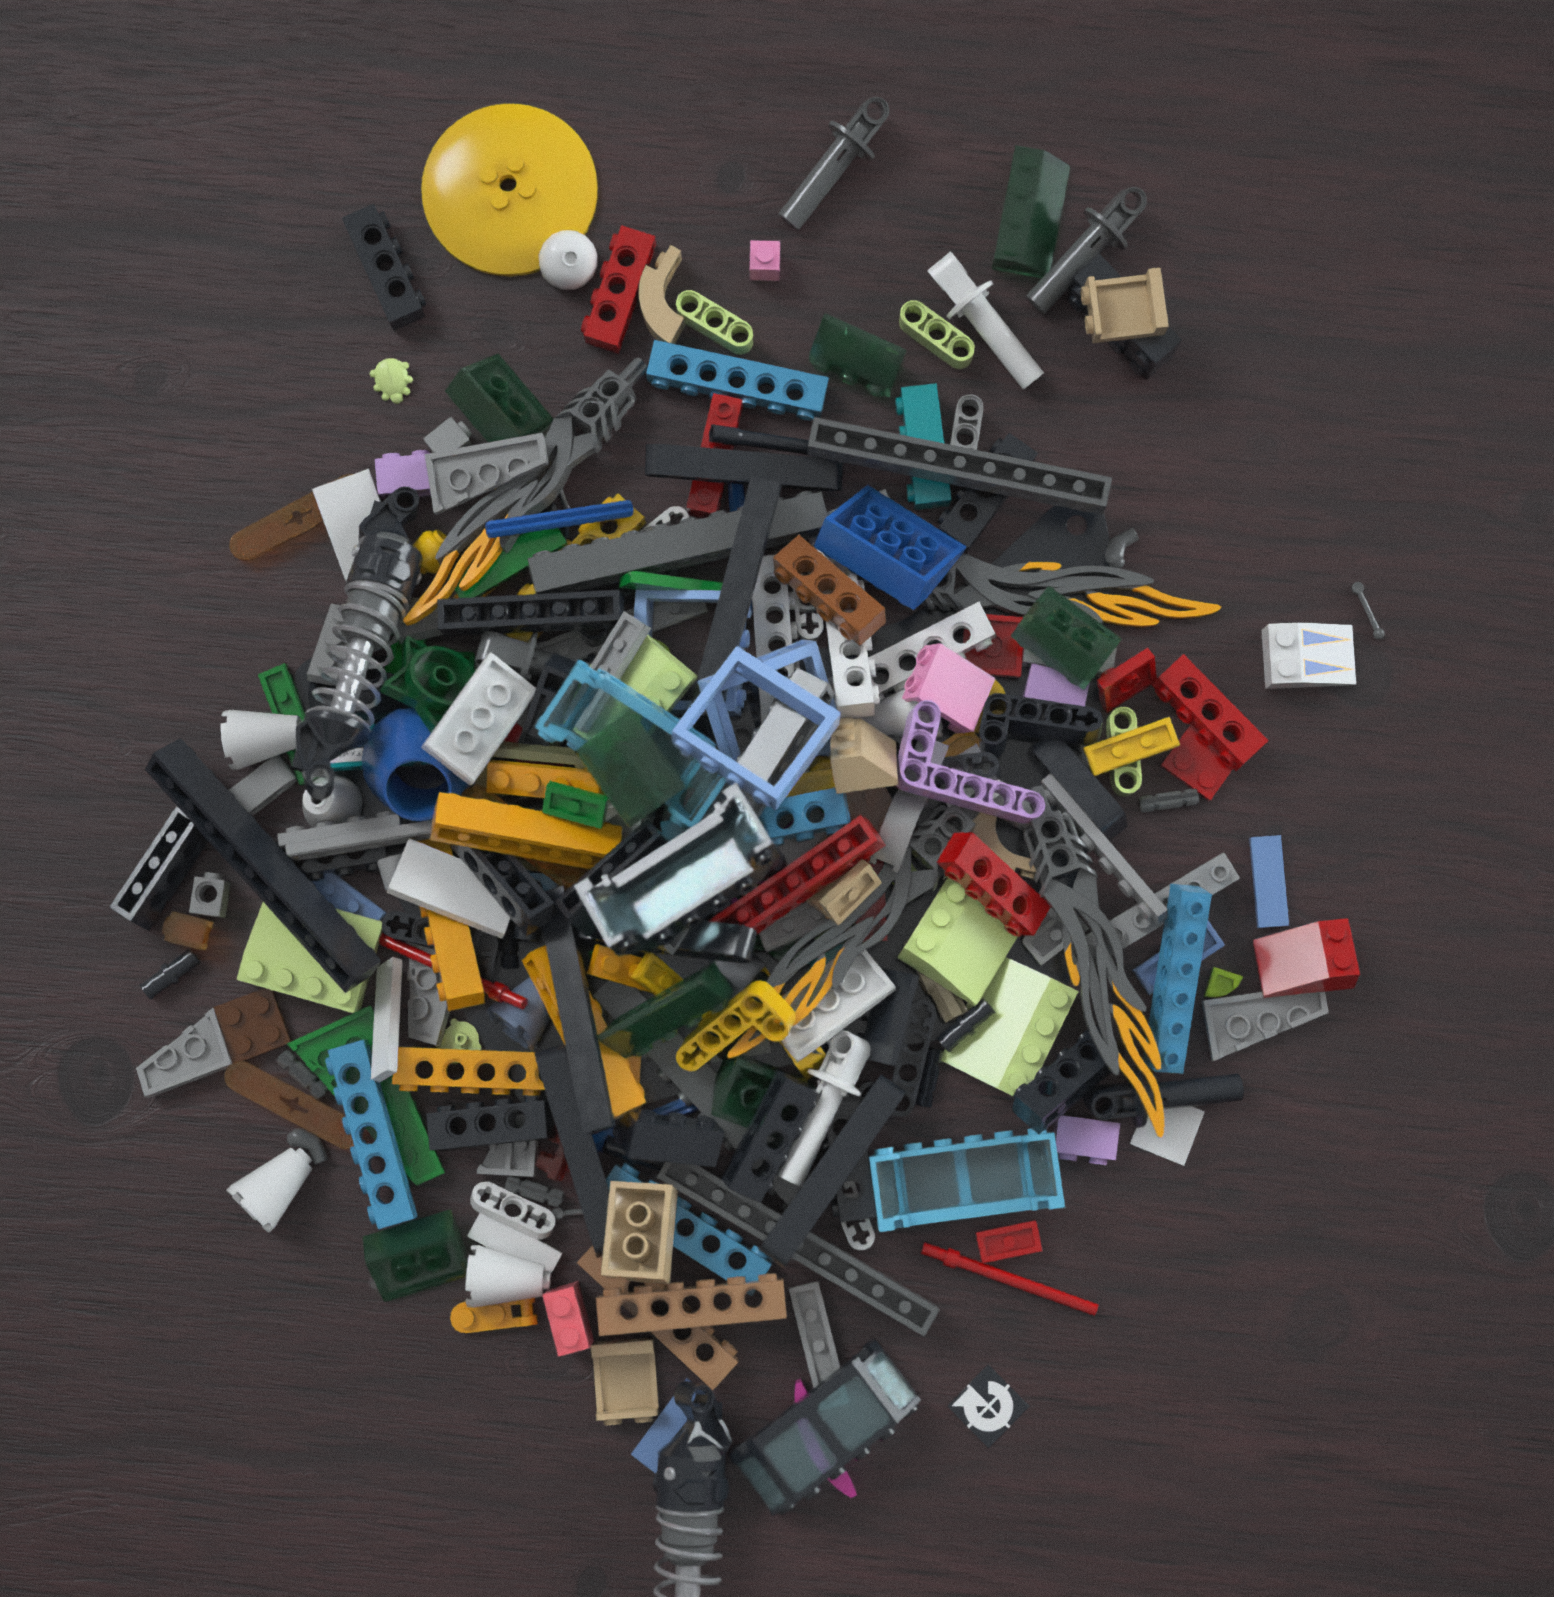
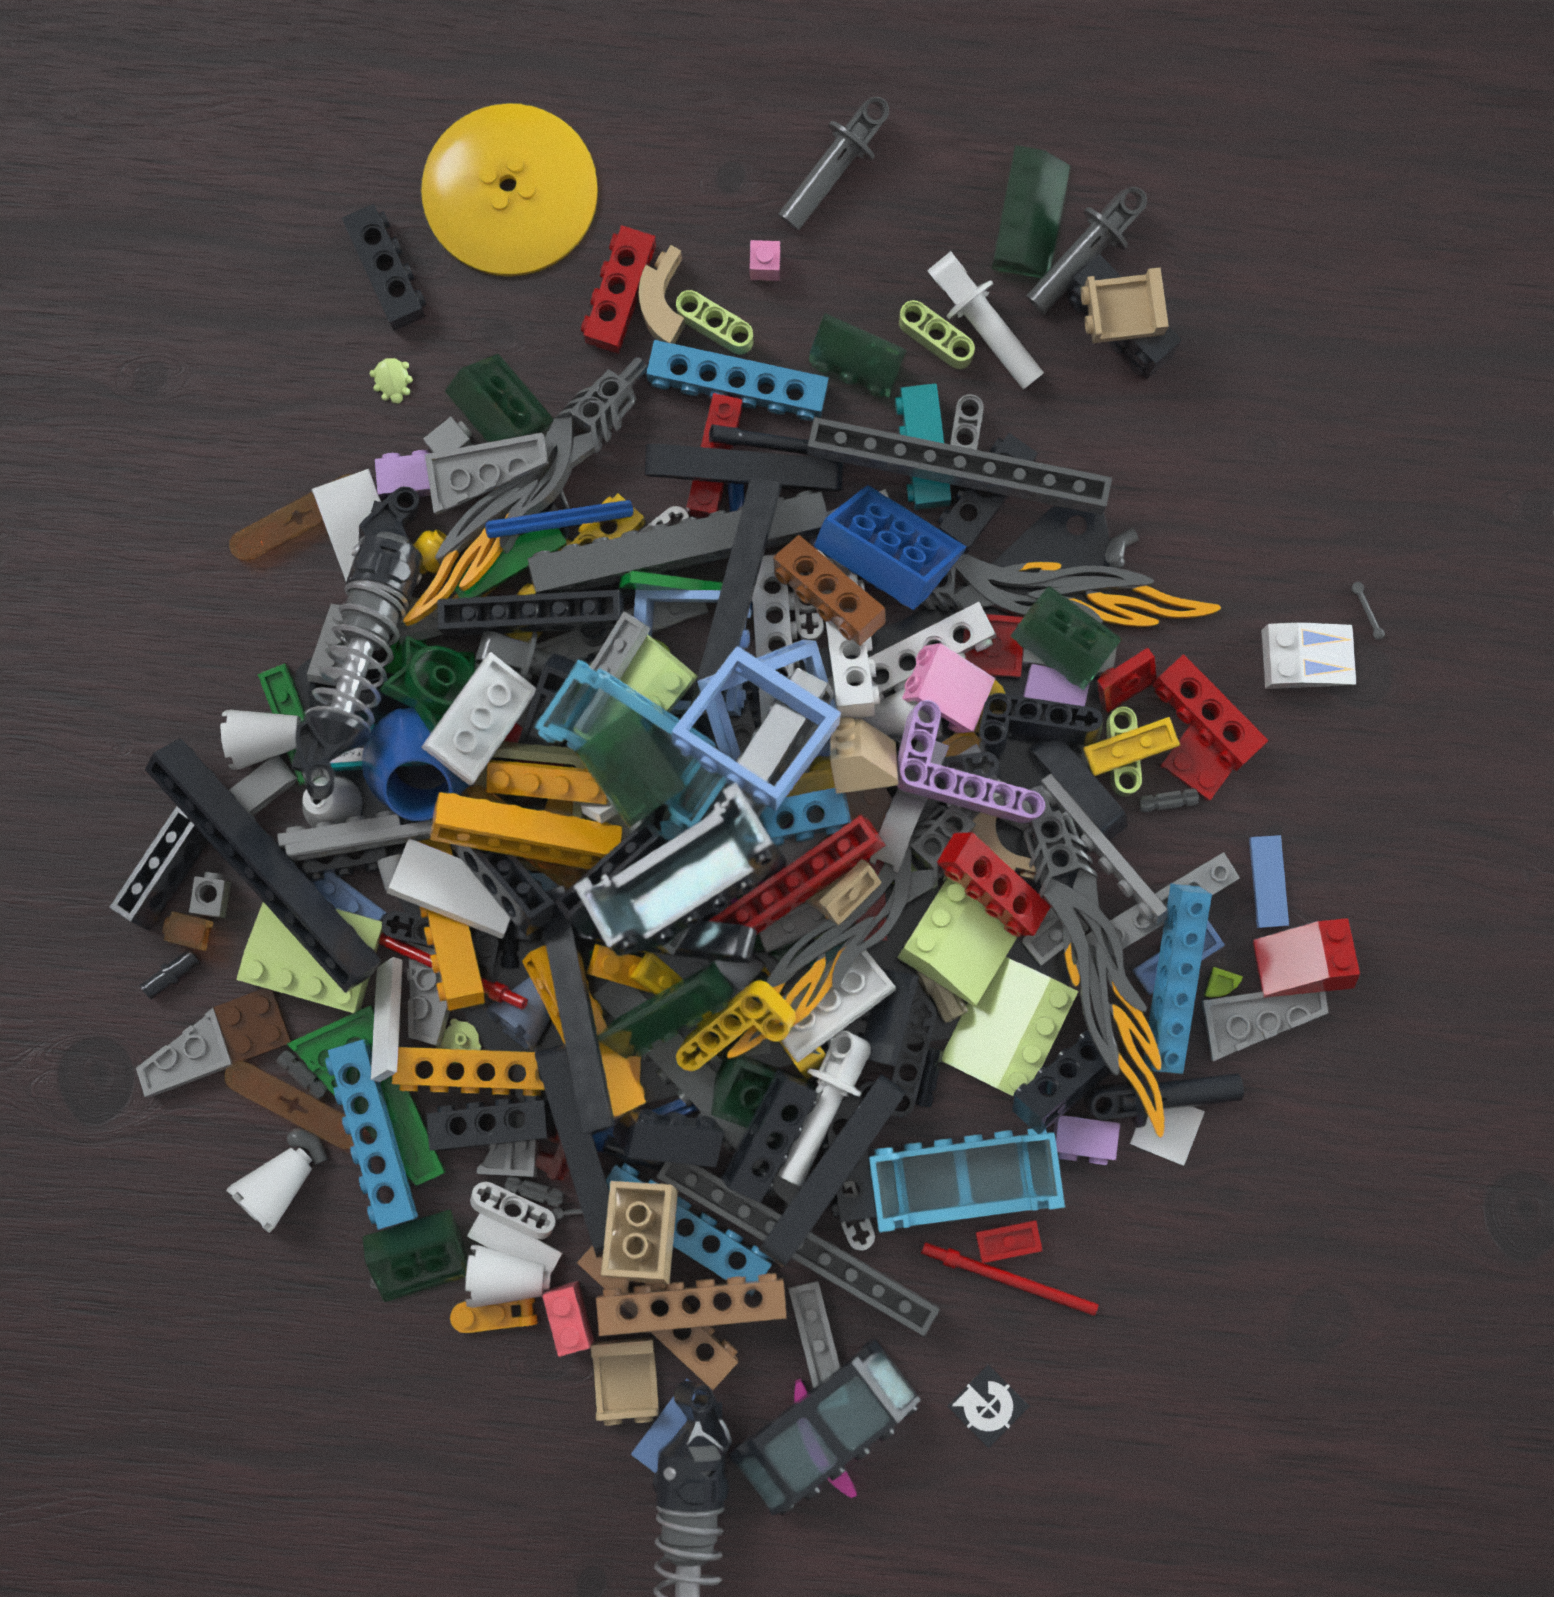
(568, 260): white cylinder -> none
(575, 804): green plate -> none
(966, 1025): black pin -> none

